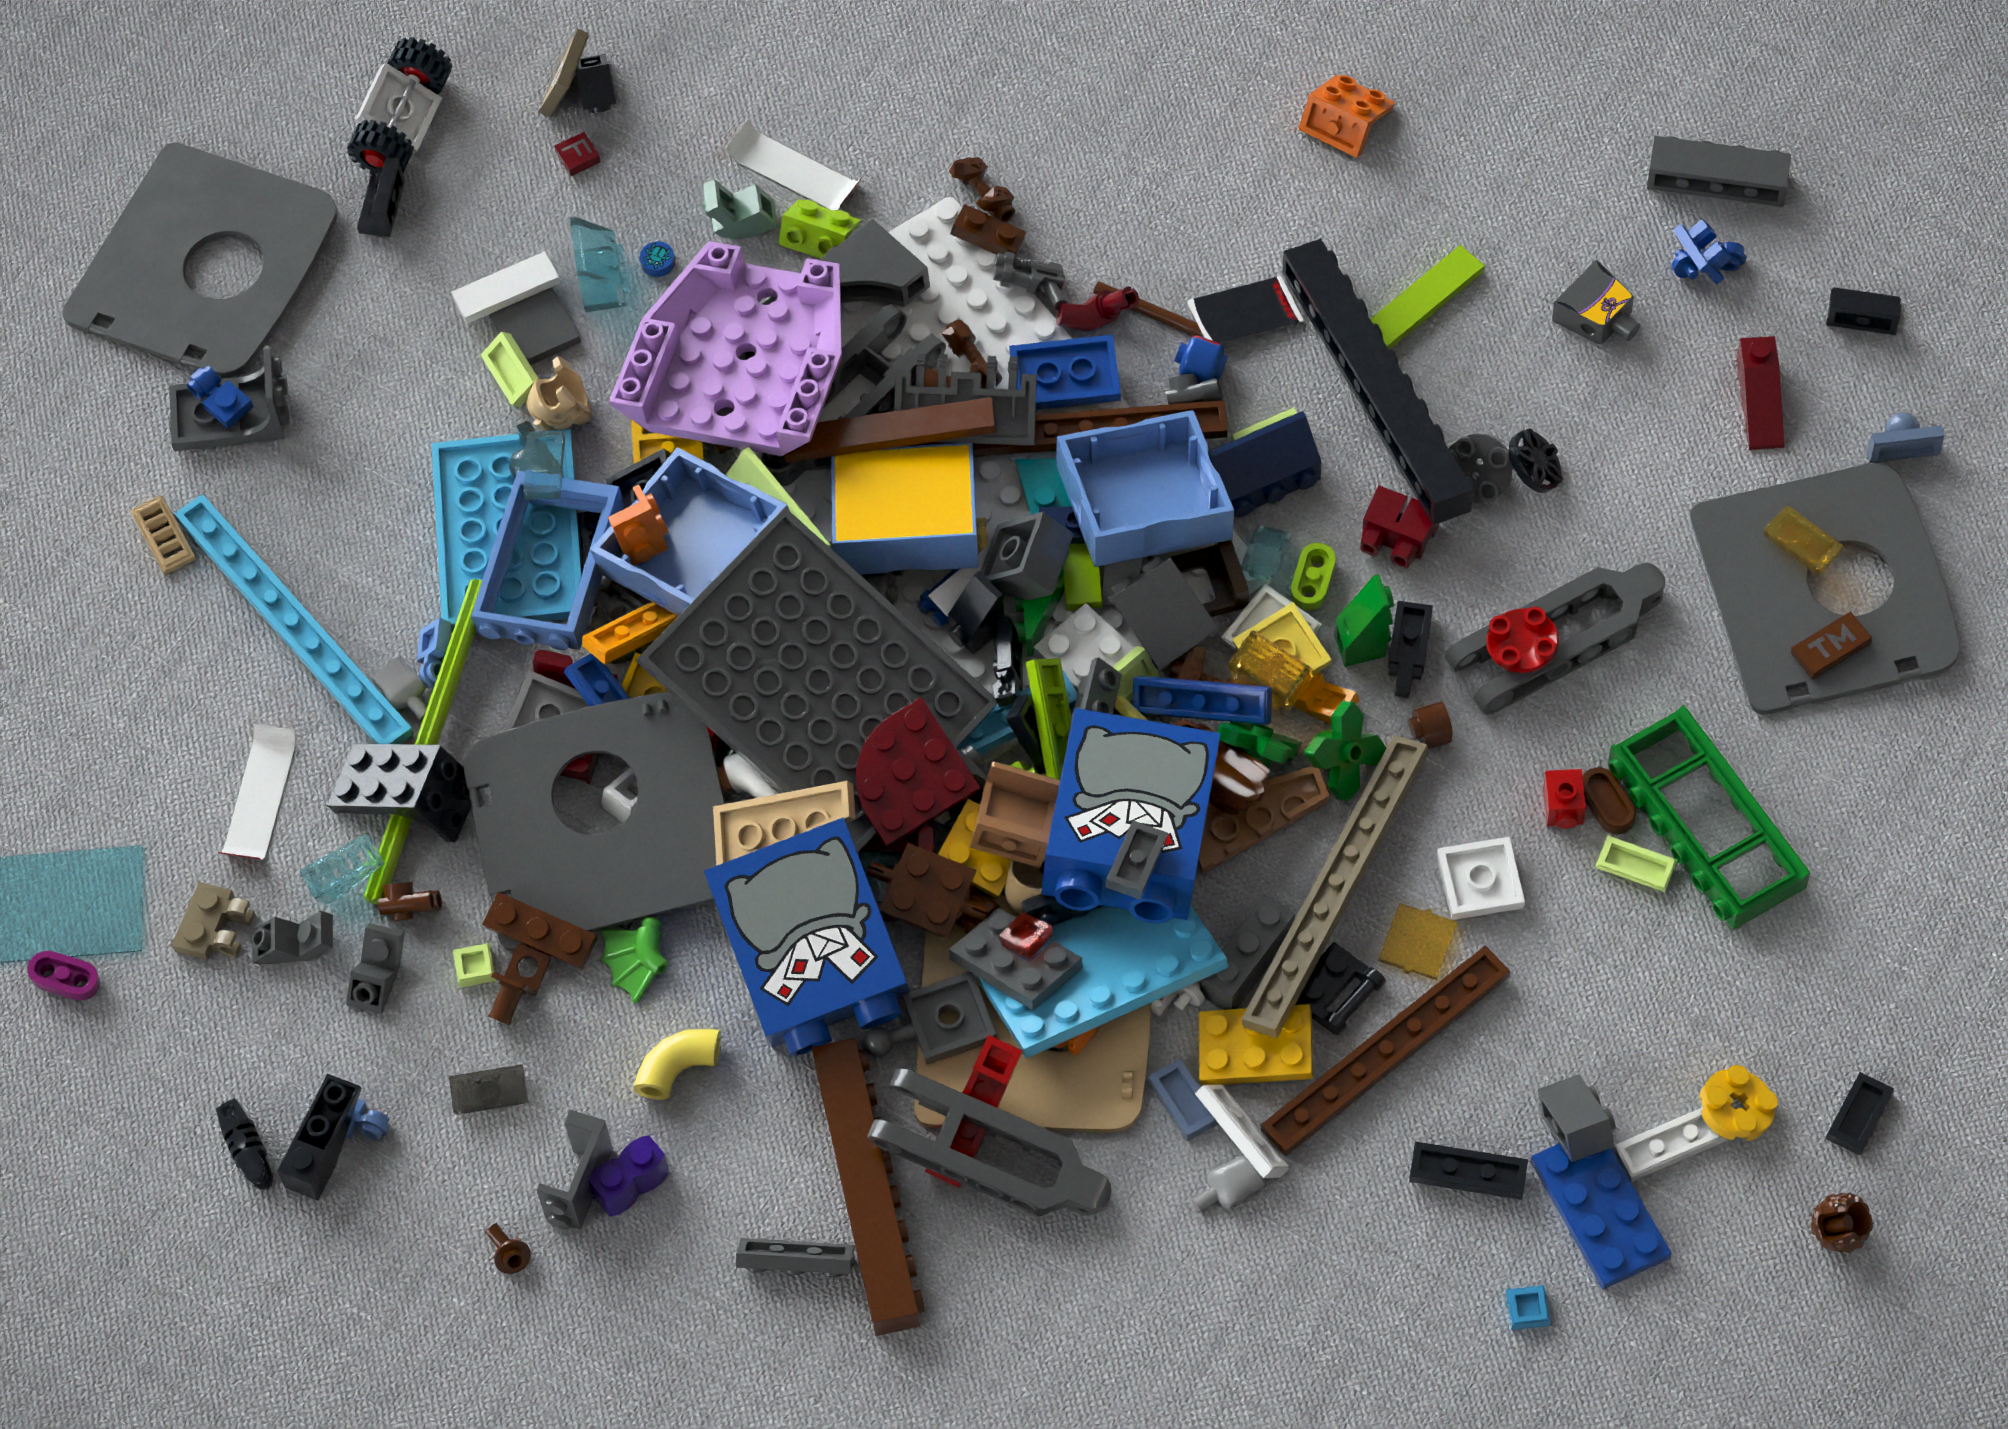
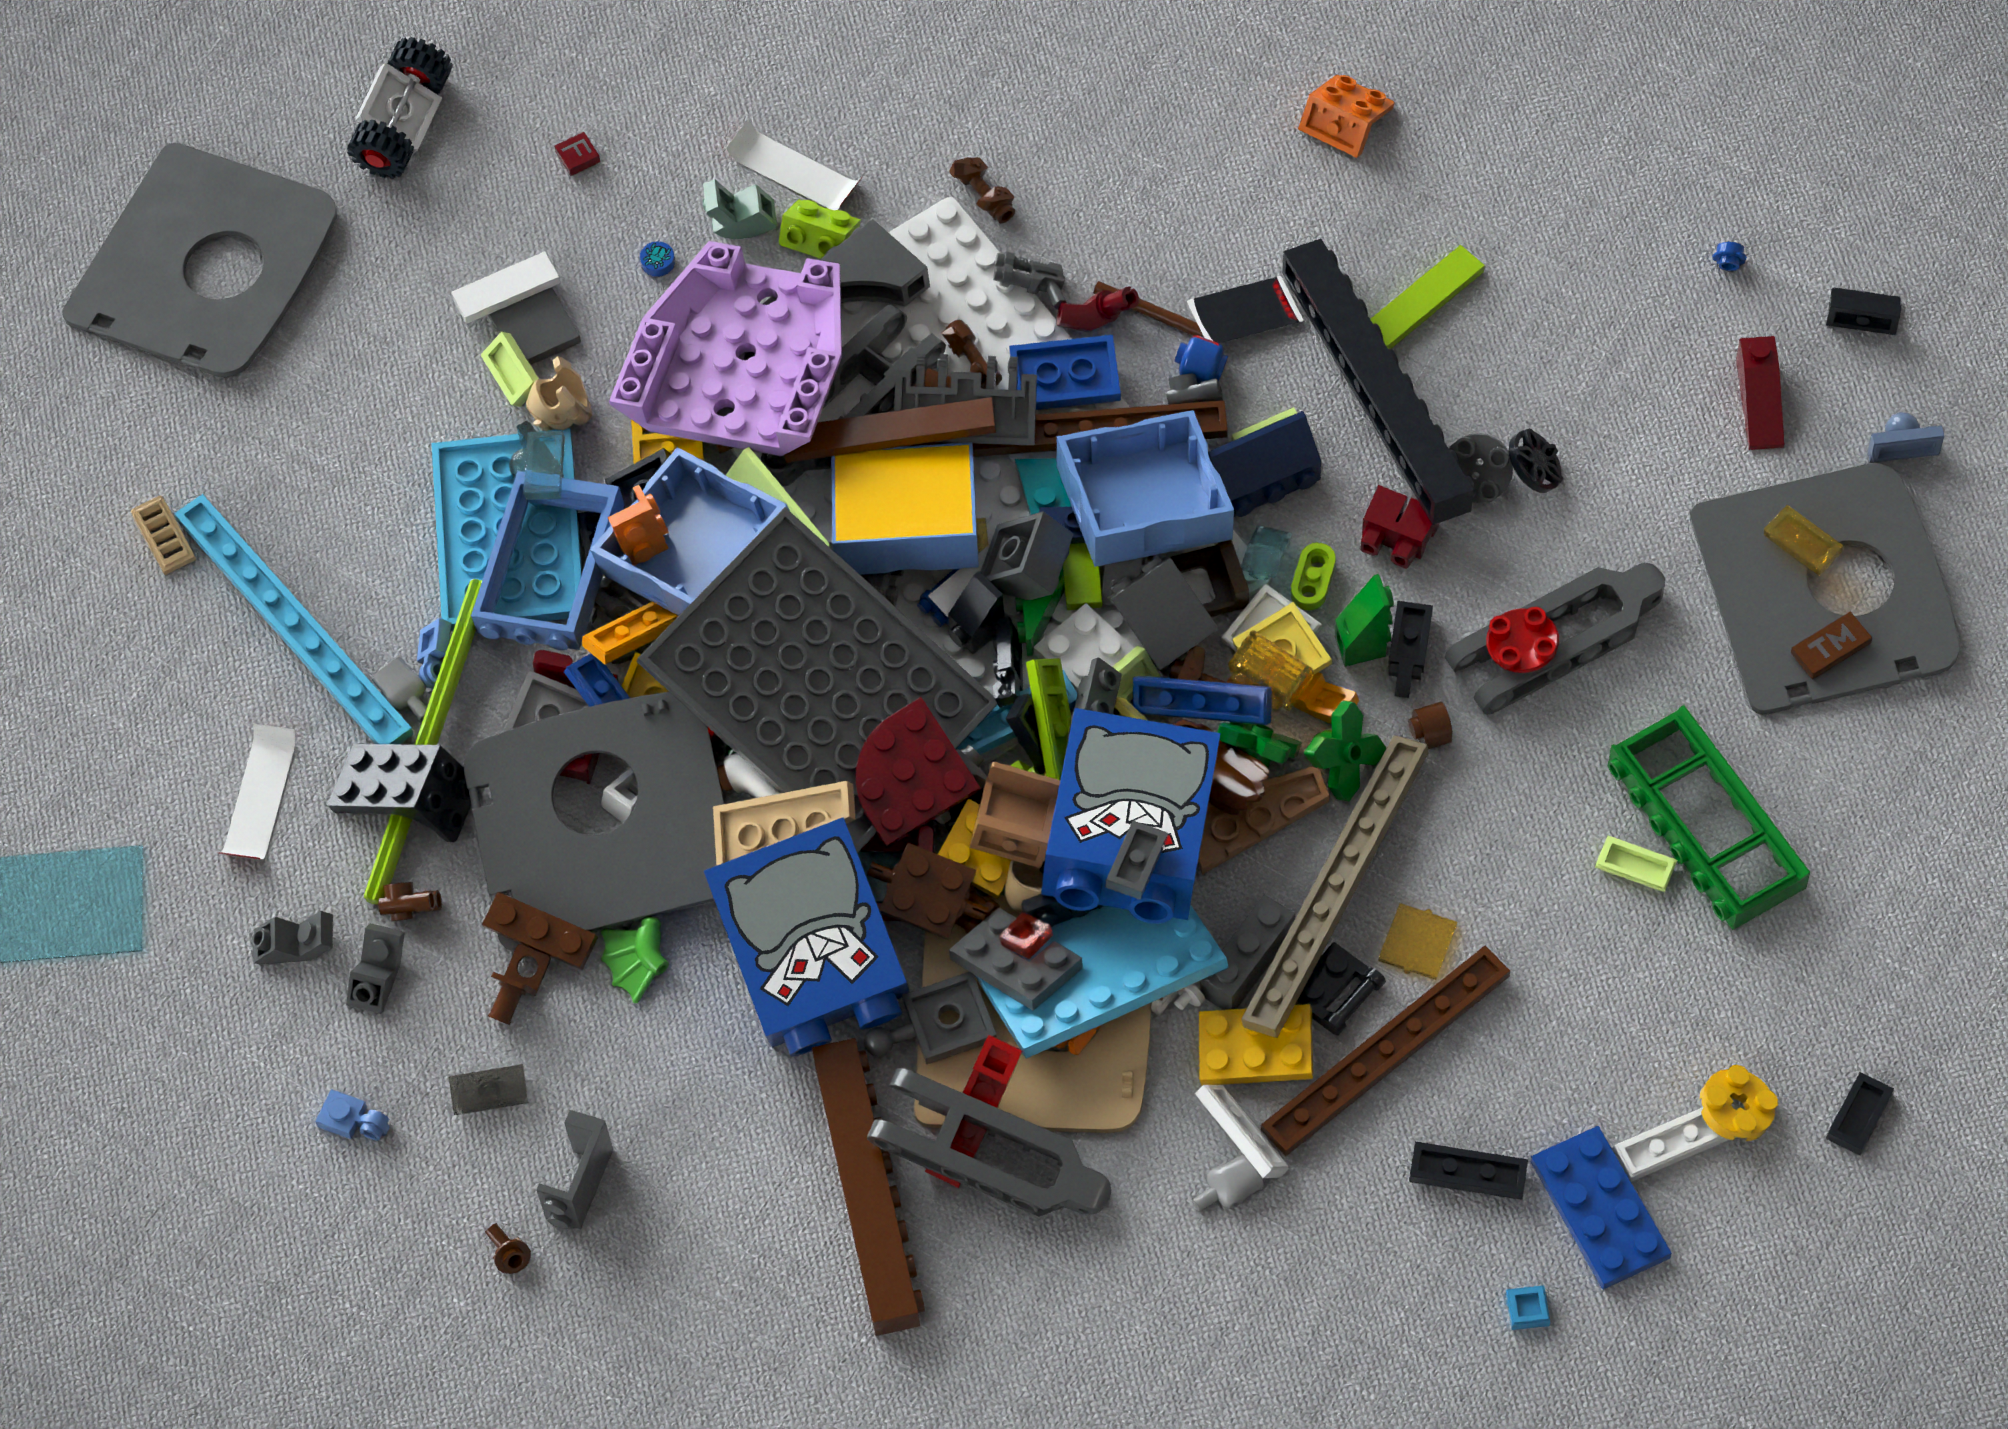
(66, 975): magenta plate -> none
(196, 428): dark grey bracket -> none
(204, 919): dark tan plate -> none
(222, 402): blue plate -> none
(244, 1143): black hinge -> none
(320, 1138): black slope -> none
(325, 865): clear light blue slope -> none
(382, 199): black bracket -> none
(474, 965): yellowish green tile -> none
(563, 72): dark tan tile -> none
(595, 83): black slope -> none
(598, 266): clear light blue slope -> none
(636, 1171): dark purple brick -> none
(673, 1056): light yellow cylinder -> none
(795, 1257): dark grey plate -> none
(987, 231): reddish brown plate -> none
(1177, 1093): sand blue tile -> none
(1480, 878): white plate -> none
(1564, 798): red brick -> none
(1576, 1117): dark grey brick -> none
(1596, 306): dark grey torso -> none
(1608, 801): reddish brown tile -> none
(1696, 256): blue hips -> none
(1719, 171): dark grey brick -> none
(1842, 1222): reddish brown piece -> none

